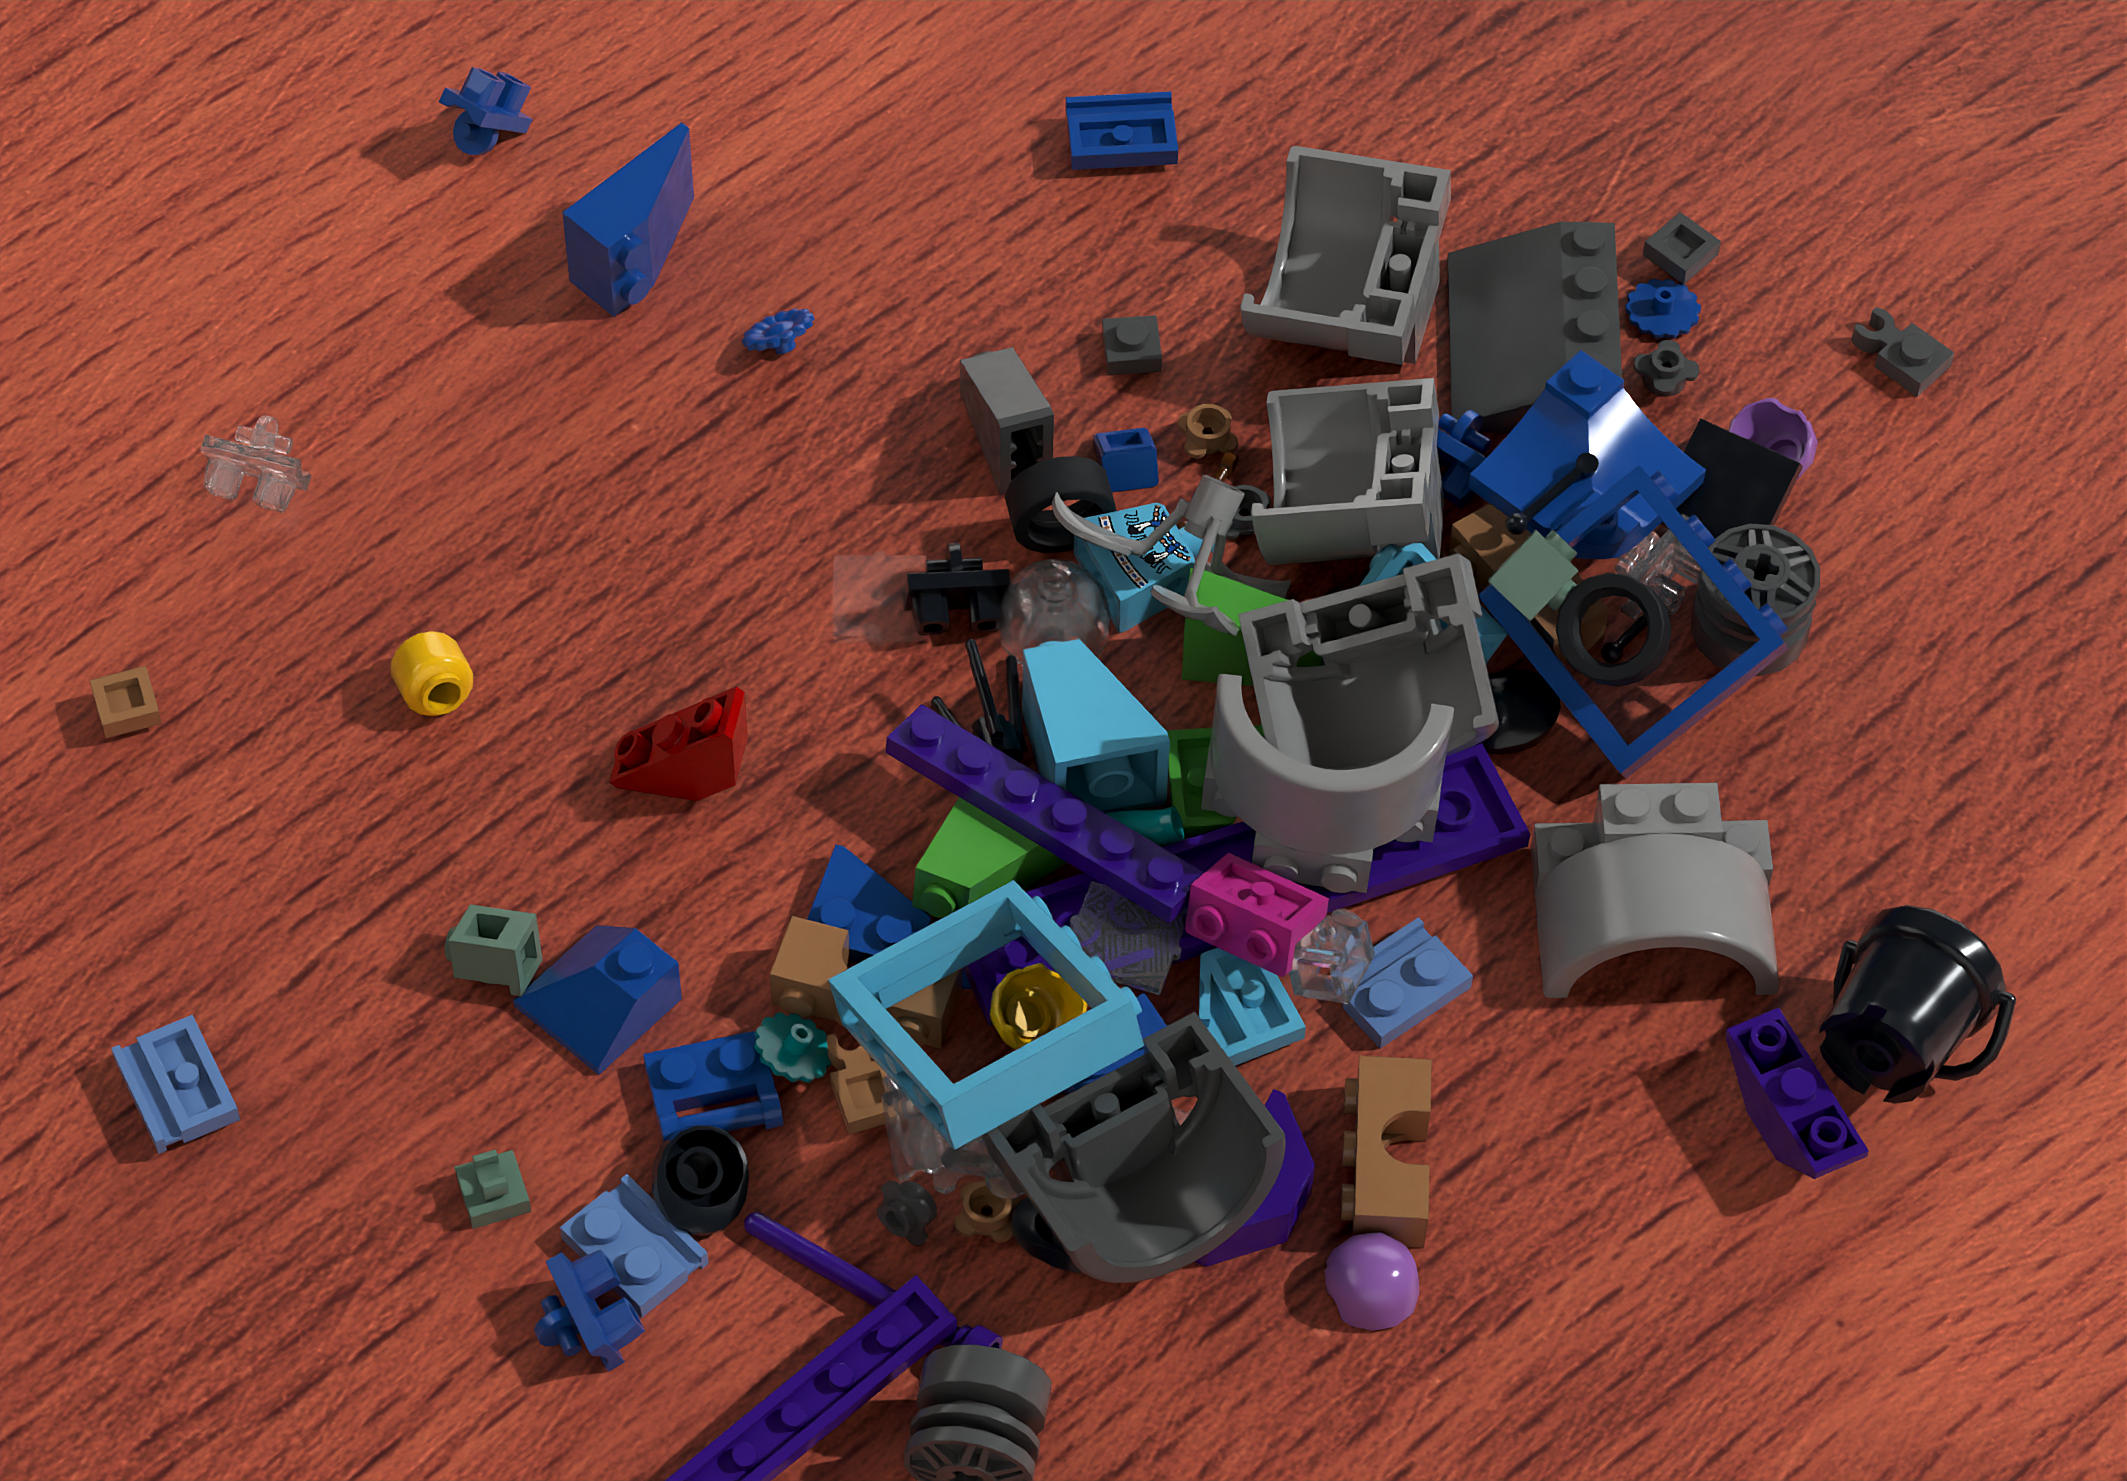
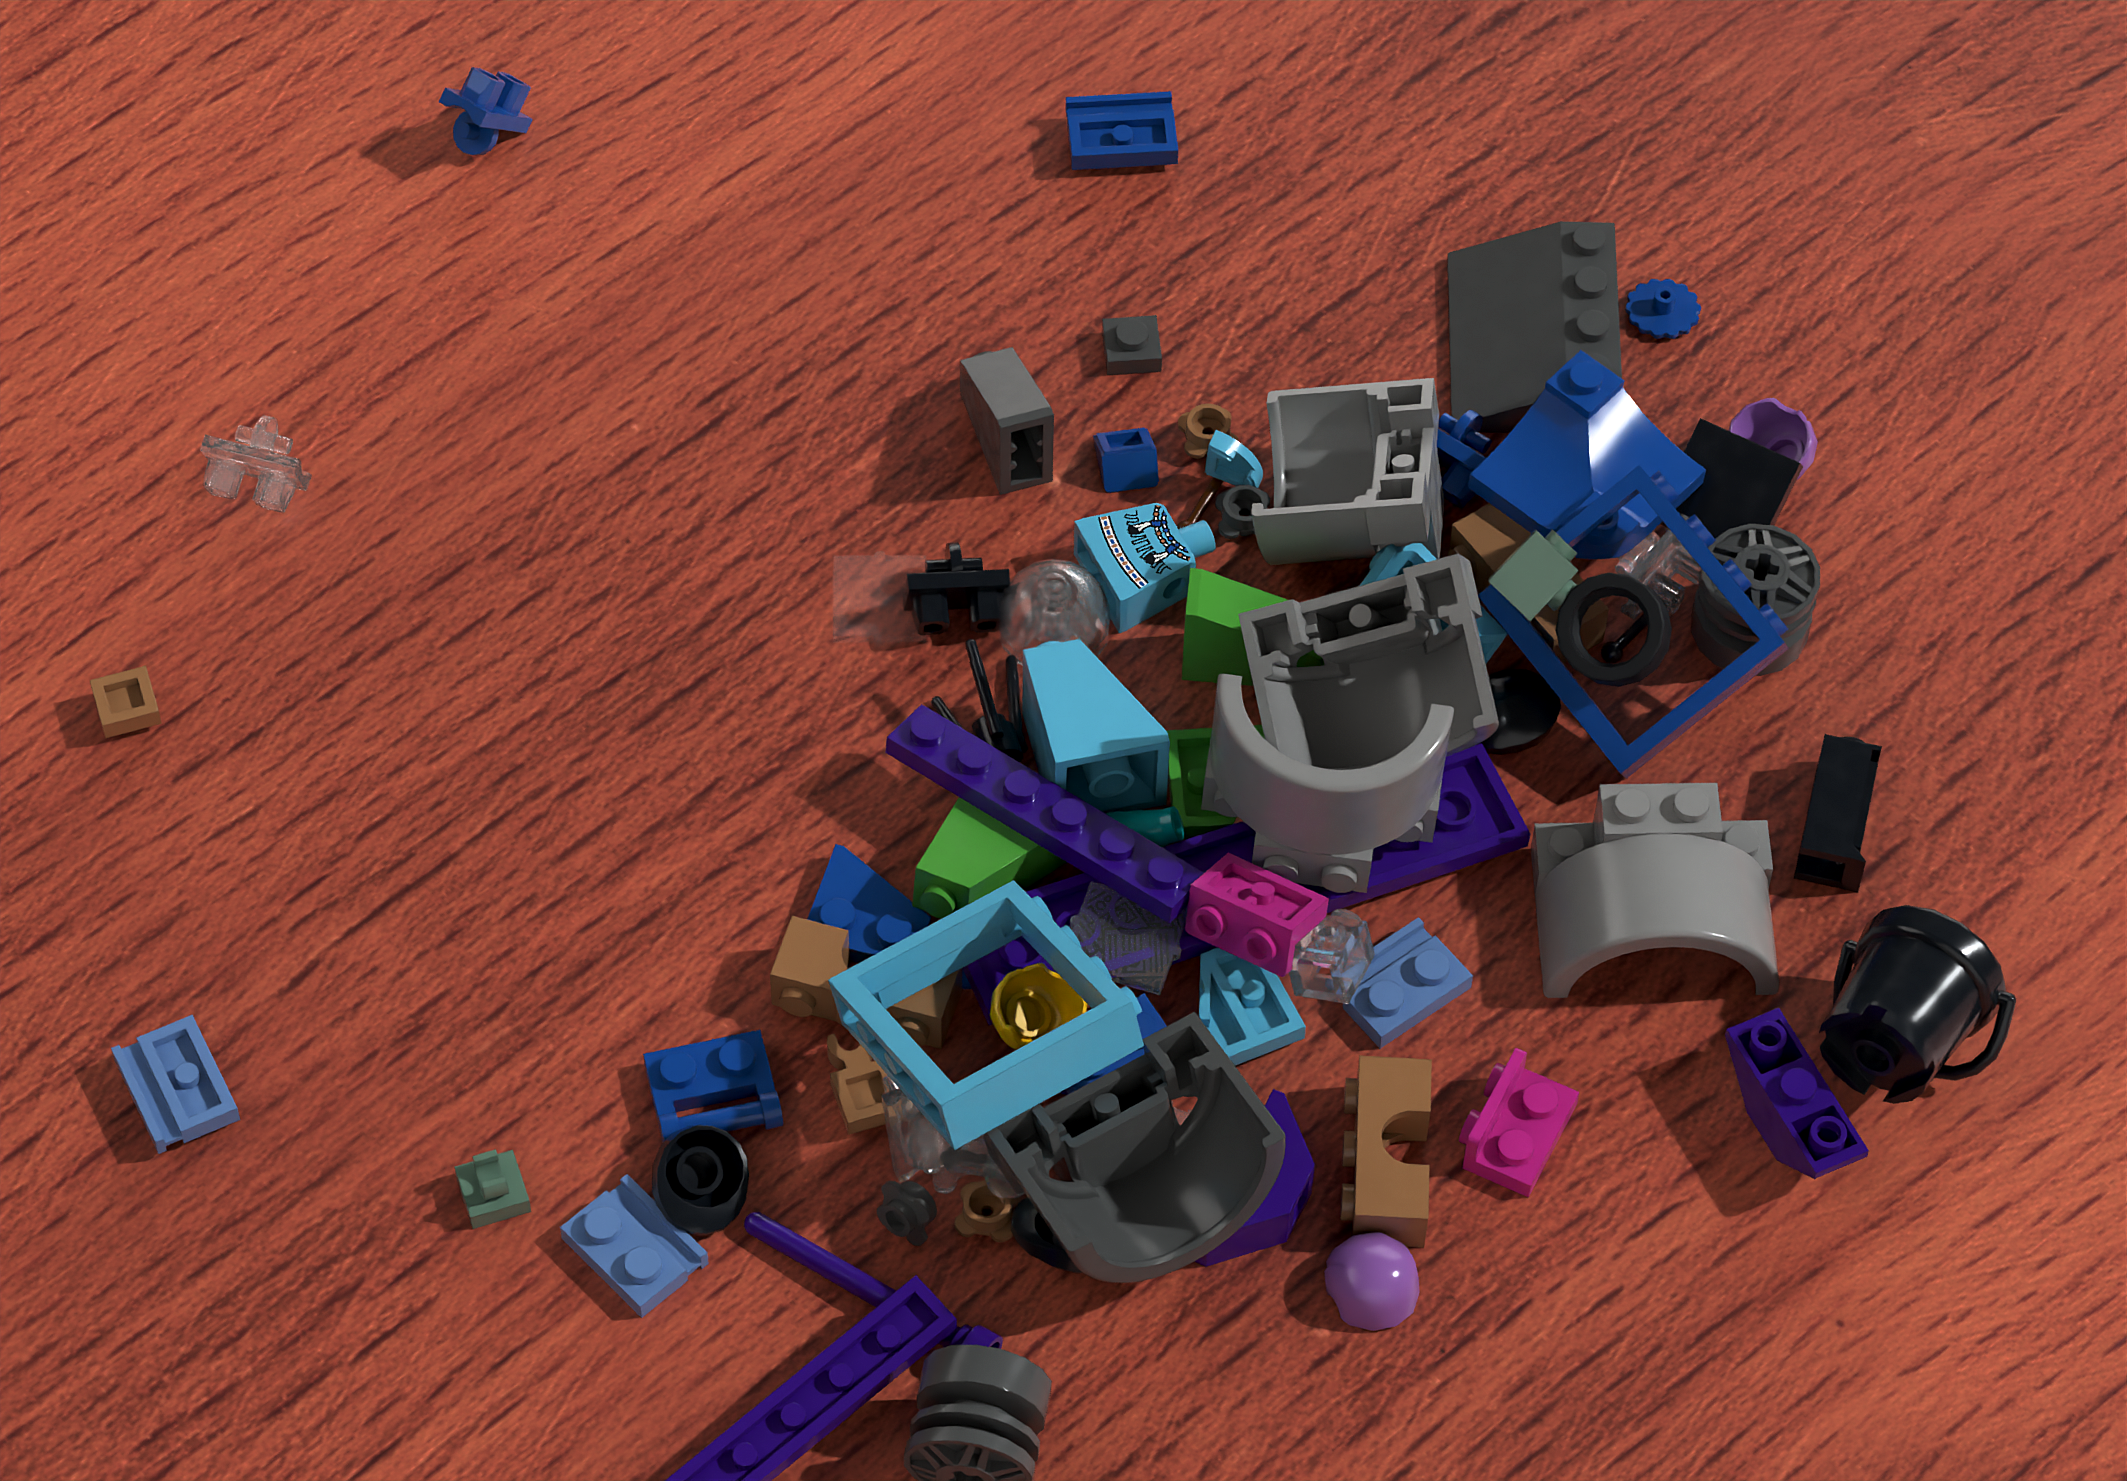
(431, 673): yellow head -> none
(495, 947): sand green brick -> none
(602, 1330): blue hips -> none
(603, 994): blue slope -> none
(629, 223): blue slope -> none
(686, 751): red slope -> none
(778, 331): blue piece -> none
(792, 1047): teal piece -> none
(1034, 490): black tyre -> none
(1209, 519): light grey plant -> none
(1232, 461): none -> medium azure tile
(1342, 263): light grey piece -> none
(1517, 1125): none -> dark pink bracket
(1585, 467): black hinge -> none
(1665, 380): dark grey plate -> none
(1681, 248): dark grey plate -> none
(1838, 814): none -> black window
(1905, 356): dark grey plate -> none

